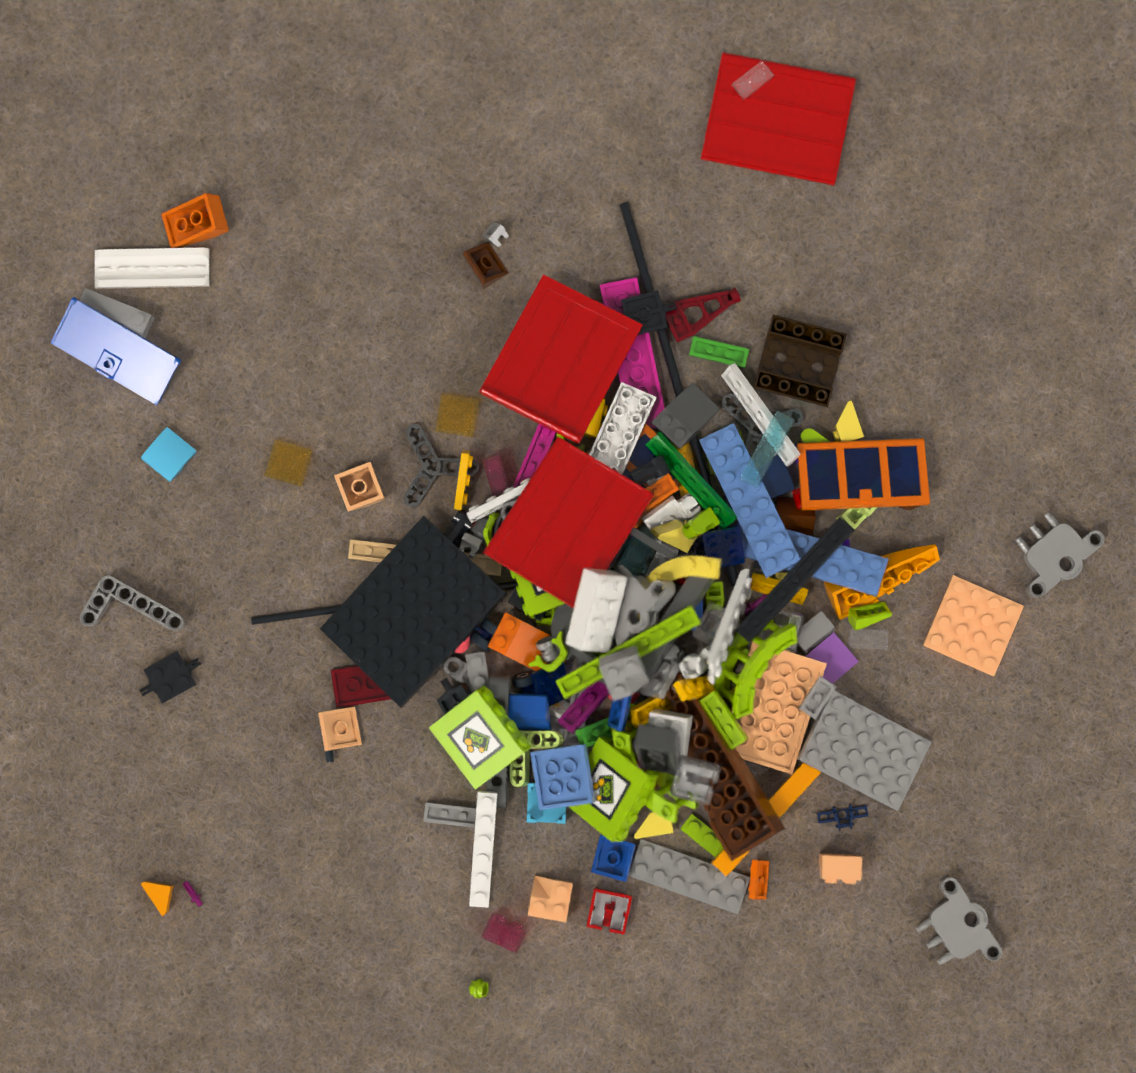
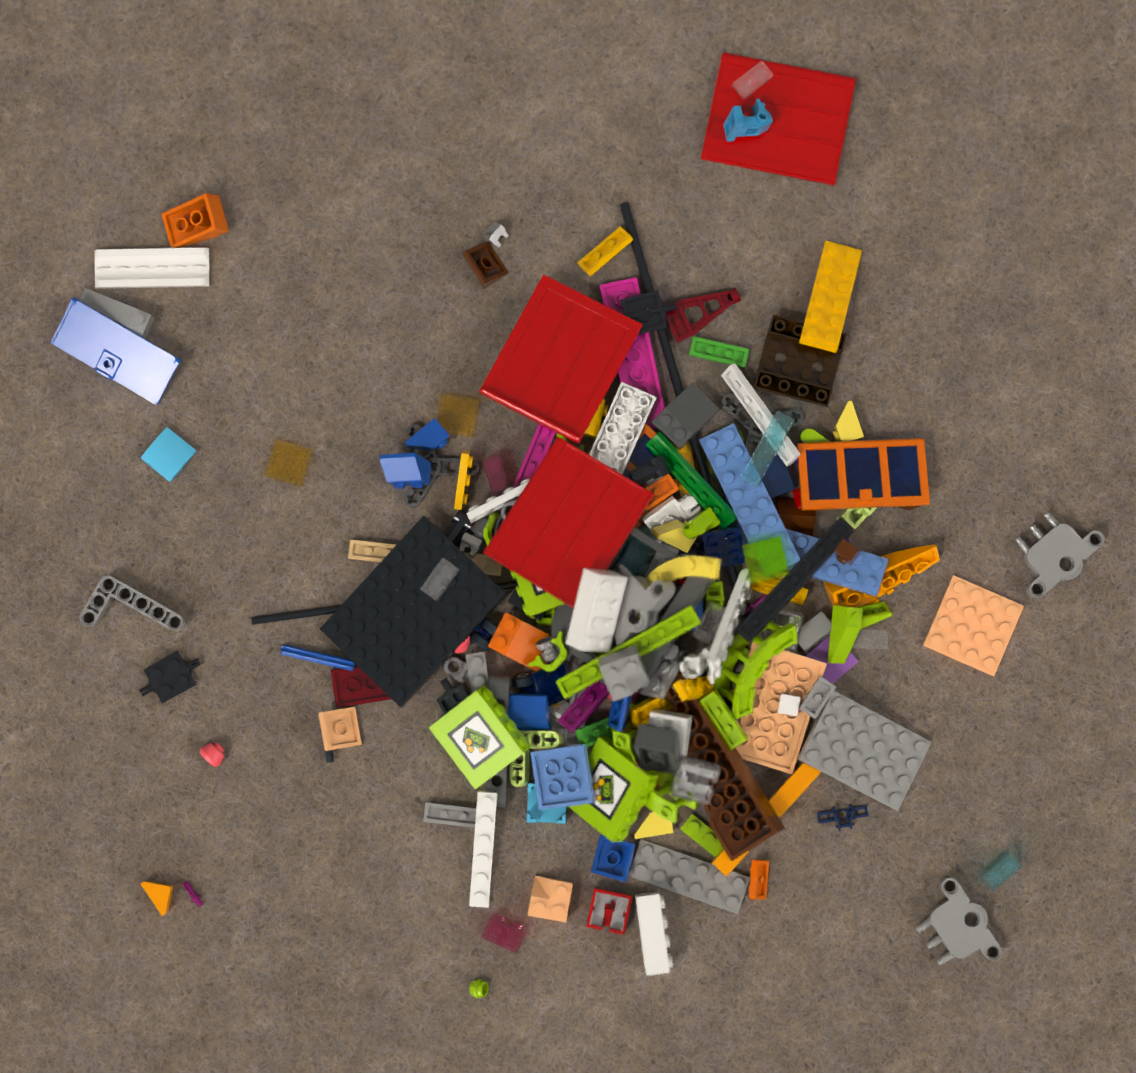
(213, 753): none -> coral cone
(317, 657): none -> blue axle
(359, 487): light nougat slope -> none
(406, 470): none -> slope
(429, 437): none -> blue slope
(439, 579): none -> clear plate
(605, 251): none -> yellow plate
(652, 933): none -> white brick
(740, 125): none -> dark azure tile
(765, 560): none -> clear neon green plate
(788, 704): none -> white tile
(830, 296): none -> yellow plate
(840, 867): light nougat slope -> none
(844, 630): none -> lime slope
(846, 552): none -> reddish brown plate
(1000, 870): none -> clear light blue brick

